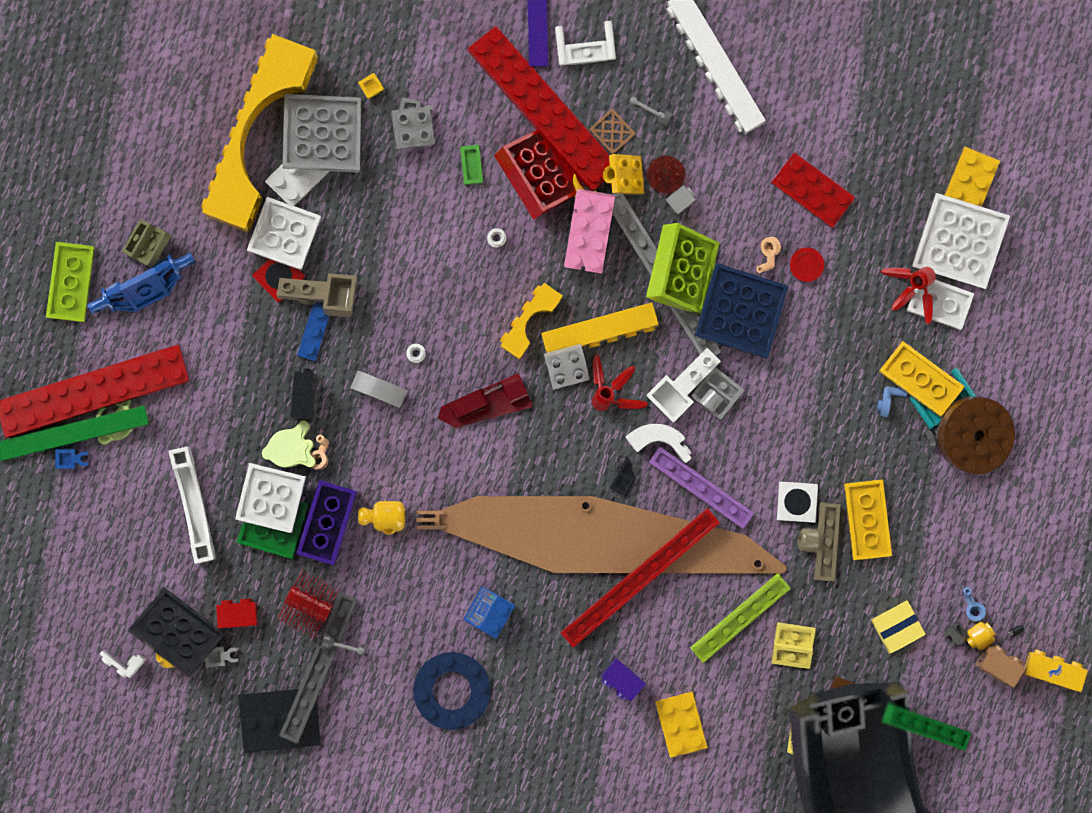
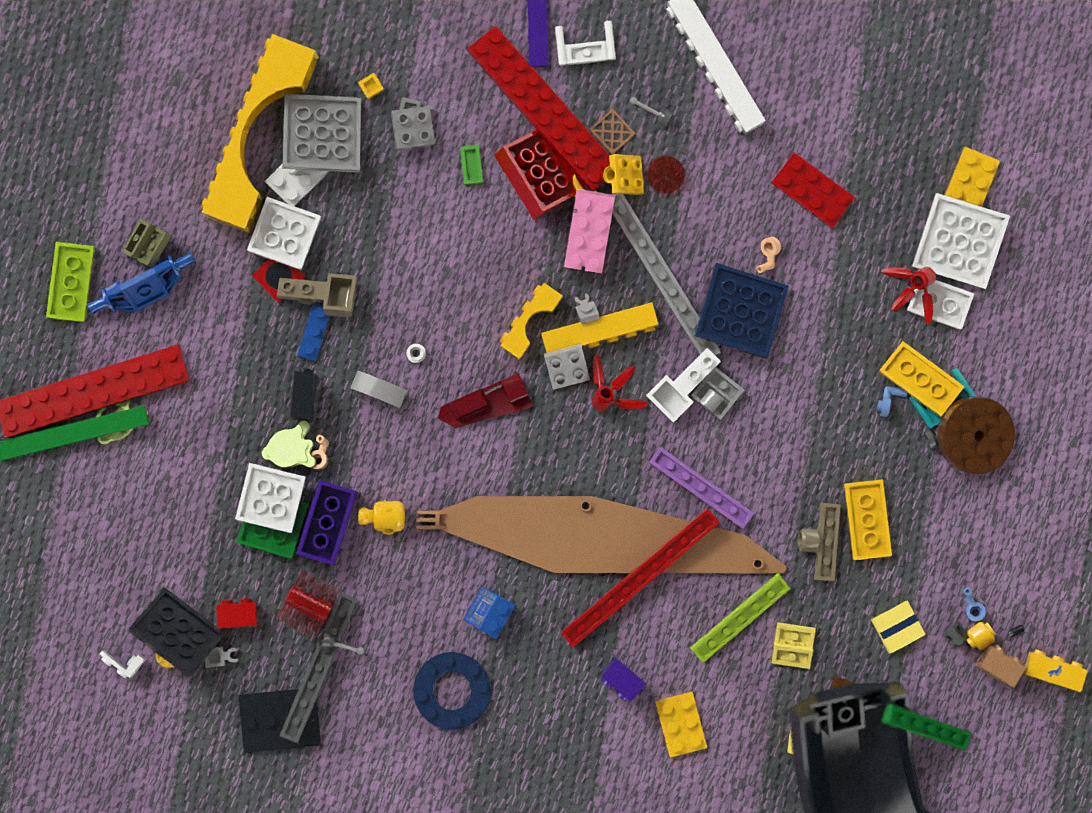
(67, 459): blue plate -> none
(193, 505): white arch -> none
(492, 233): white plate -> none
(586, 310): none -> light grey plate
(624, 478): black tile -> none
(662, 433): white arch -> none
(680, 200): light grey brick -> none
(682, 268): lime slope -> none
(797, 502): white tile -> none
(806, 264): red piece -> none

